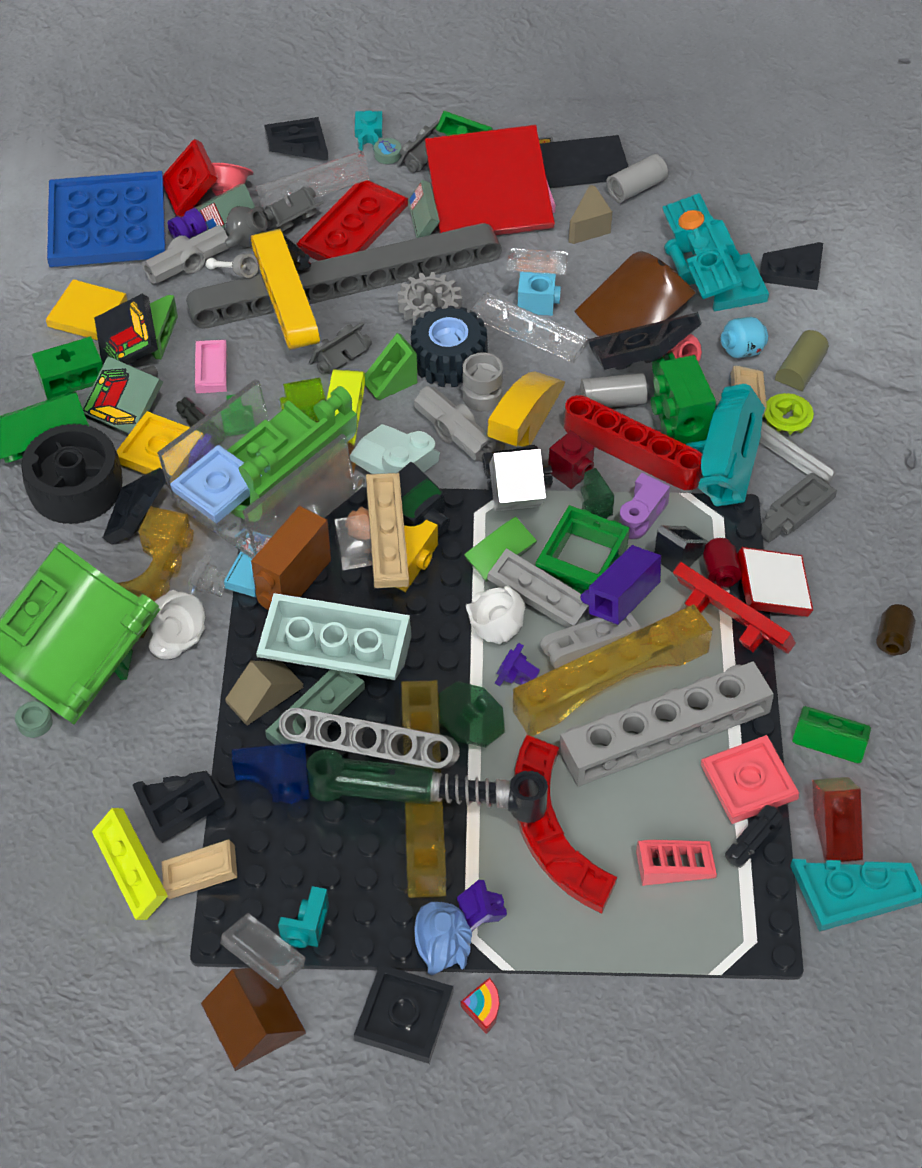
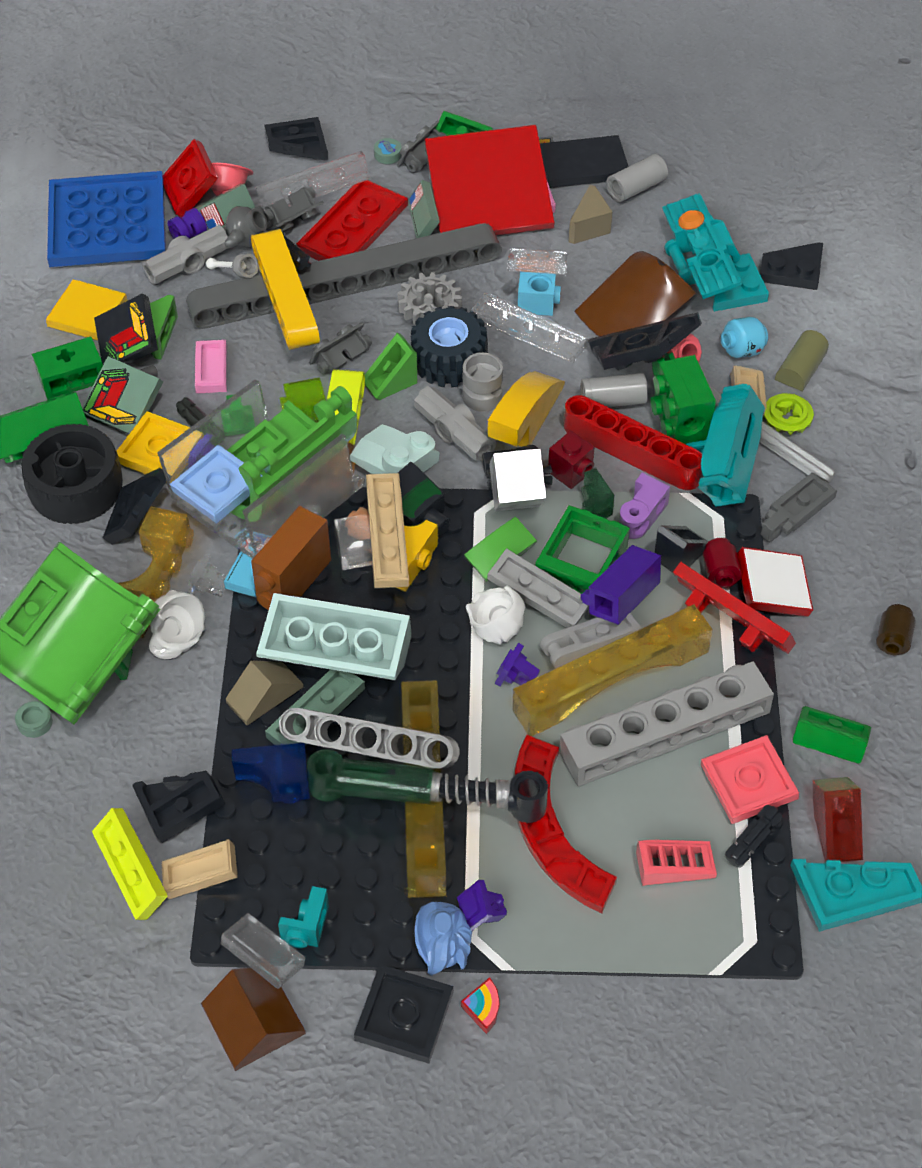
(368, 127): teal plate -> none
(471, 714): clear green piece -> none

